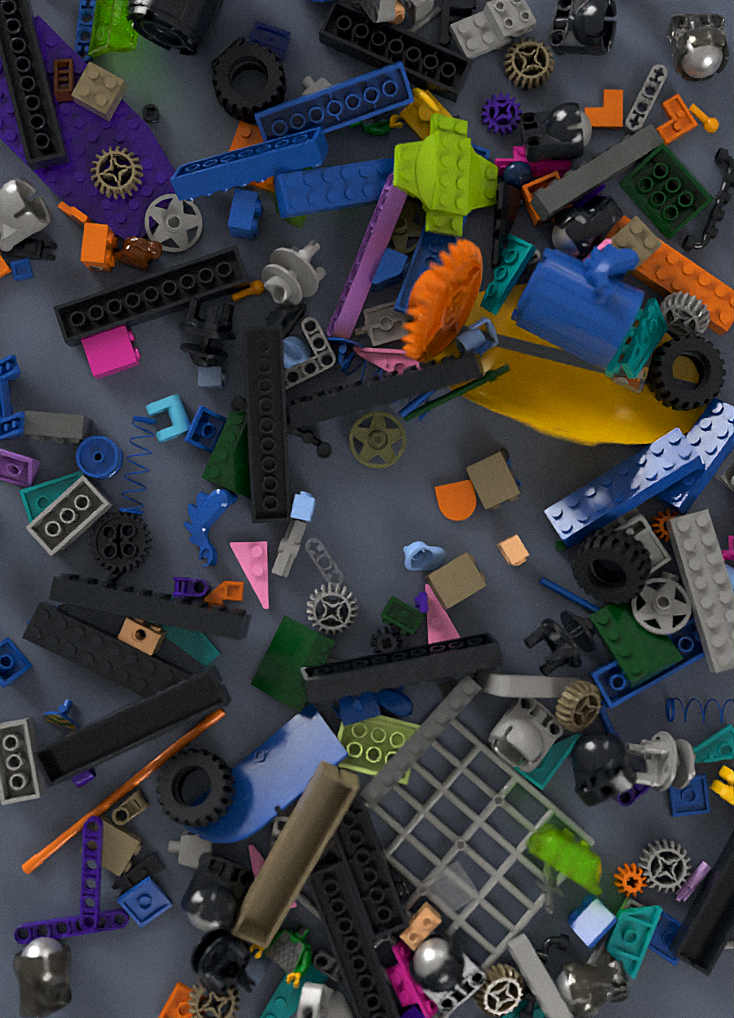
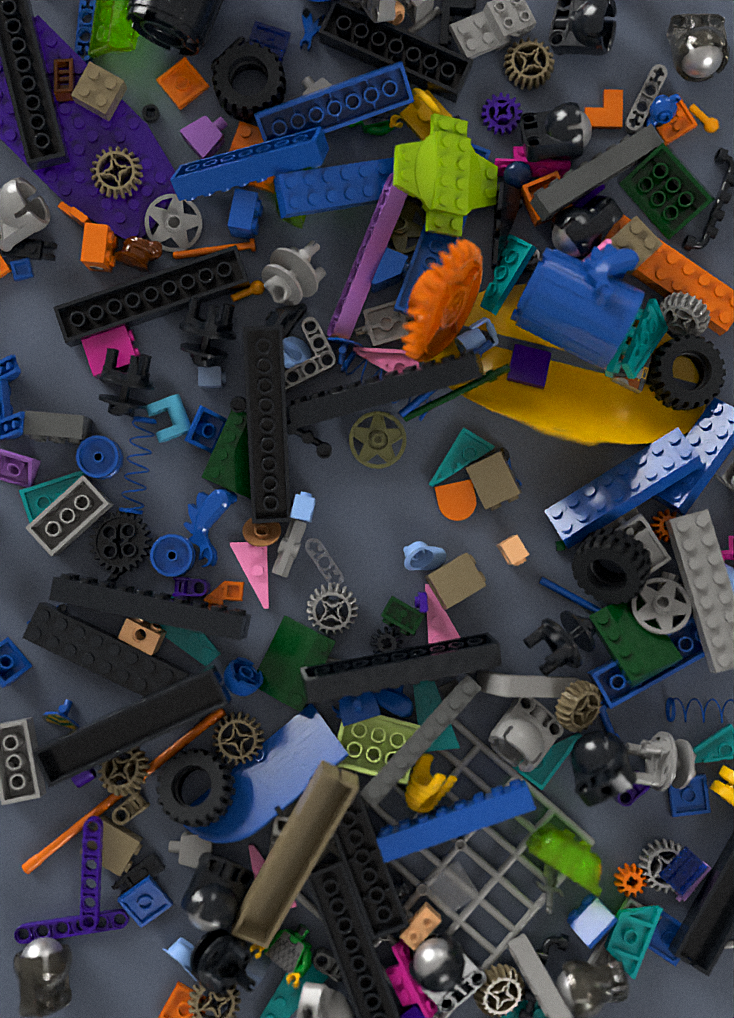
(111, 776): none -> dark tan gear
(135, 377): none -> black piece
(161, 553): none -> blue wheel
(182, 83): none -> orange tile
(182, 951): none -> light blue piece
(204, 136): none -> medium lavender torso
(208, 250): none -> orange bar
(230, 741): none -> dark tan gear
(242, 677): none -> blue cylinder
(270, 531): none -> medium nougat dish
(310, 28): none -> blue piece
(424, 790): none -> yellow hair
(426, 701): none -> teal wing
(454, 820): none -> blue brick
(464, 451): none -> teal wing
(529, 366): none -> dark purple tile
(662, 109): none -> blue piece
(683, 871): none -> clear blue plate

